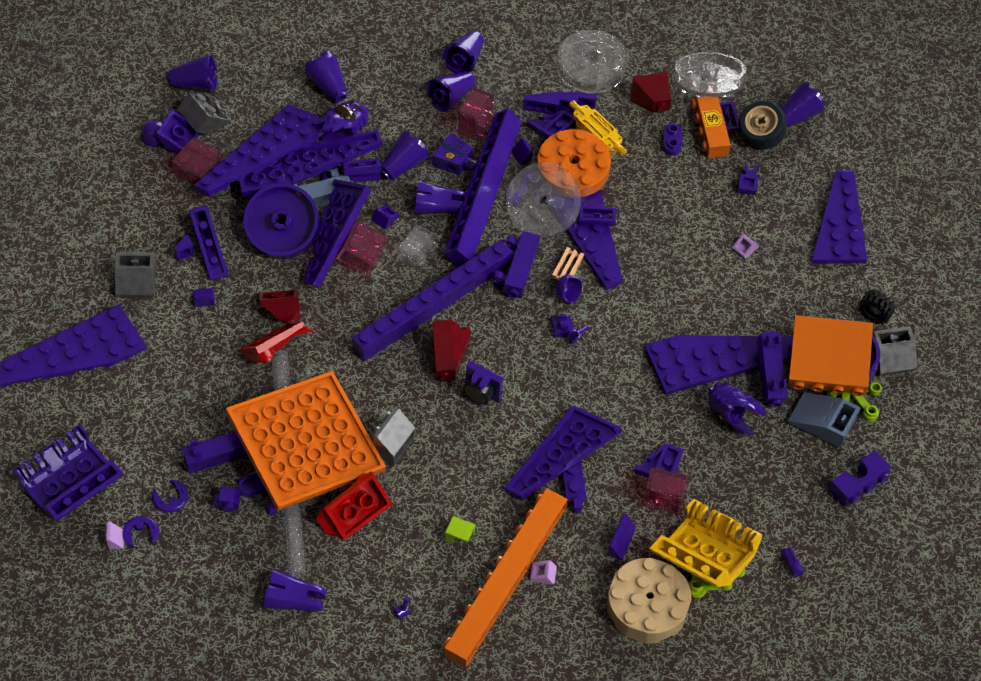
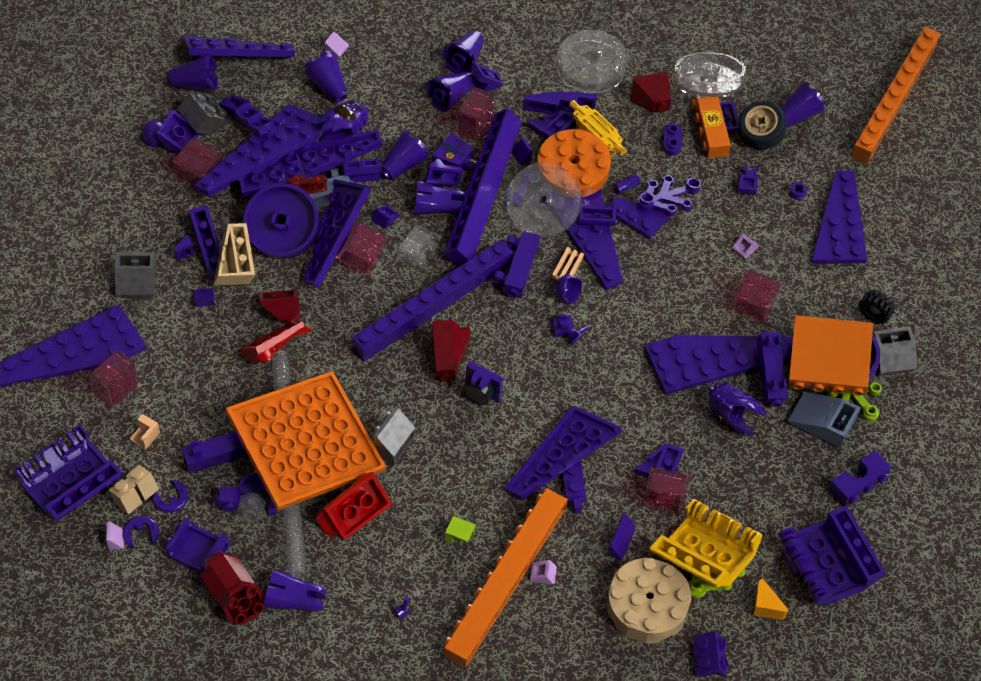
(114, 379): none -> clear pink brick
(125, 491): none -> tan piece
(146, 433): none -> light nougat panel
(194, 545): none -> dark purple panel
(232, 47): none -> dark purple wing
(232, 588): none -> dark red brick
(235, 257): none -> tan wedge
(246, 115): none -> dark purple slope
(251, 507): none -> clear head
(313, 185): none -> clear red slope
(336, 45): none -> lavender slope
(443, 174): none -> dark purple slope
(486, 78): none -> dark purple slope
(627, 183): none -> dark purple piece
(641, 220): none -> dark purple wing
(648, 200): none -> dark purple plant
(710, 654): none -> dark purple bracket
(756, 295): none -> clear pink brick
(767, 603): none -> light orange slope
(800, 186): none -> dark purple bush
(833, 557): none -> dark purple slope
(895, 95): none -> orange brick

